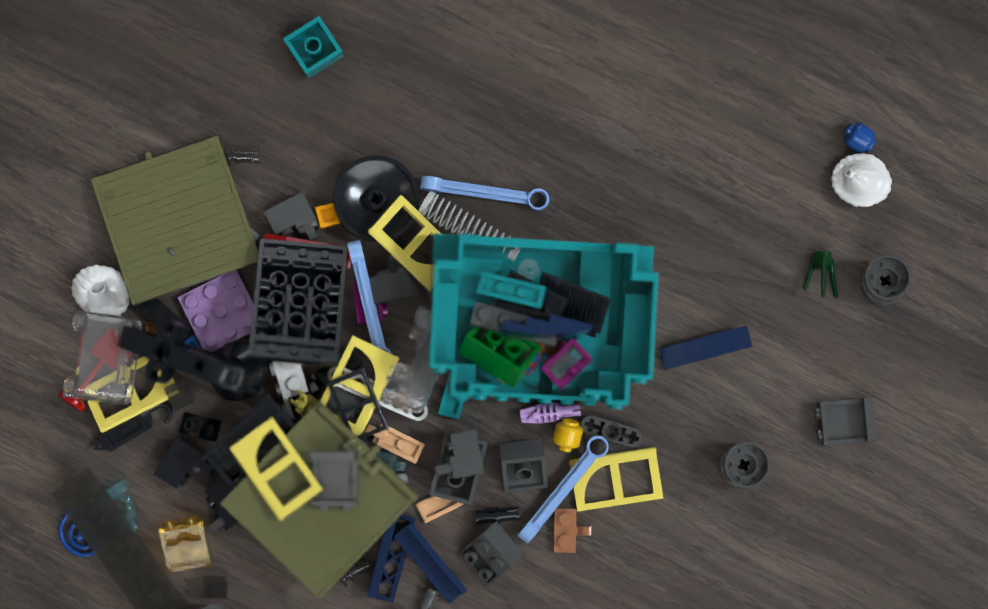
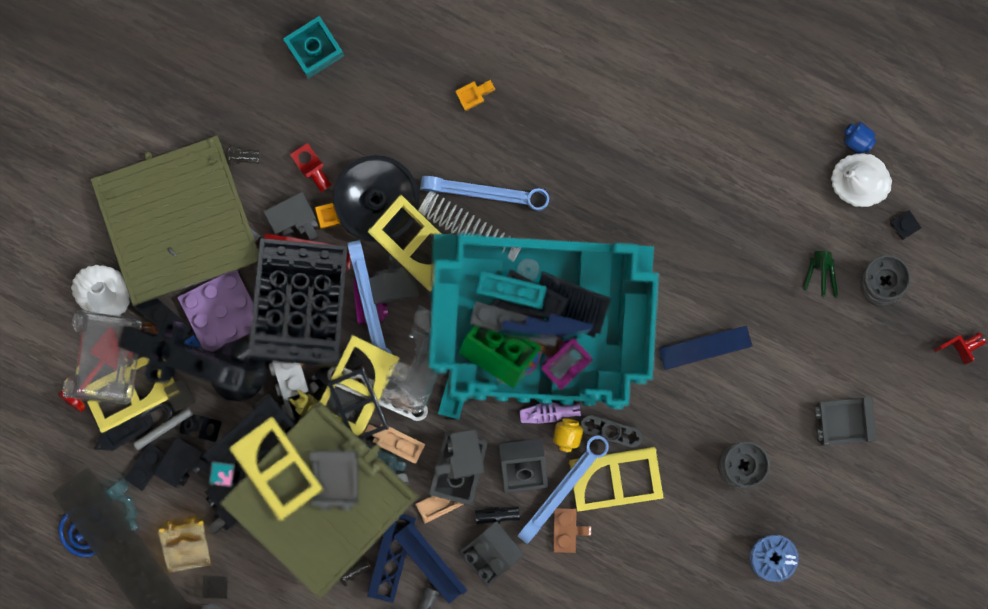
(145, 467): none -> black plate
(163, 428): none -> light grey bar
(221, 473): none -> tile
(312, 168): none -> red bracket
(472, 95): none -> light orange plate
(767, 569): none -> medium blue wheel
(906, 225): none -> black plate
(965, 347): none -> red bracket

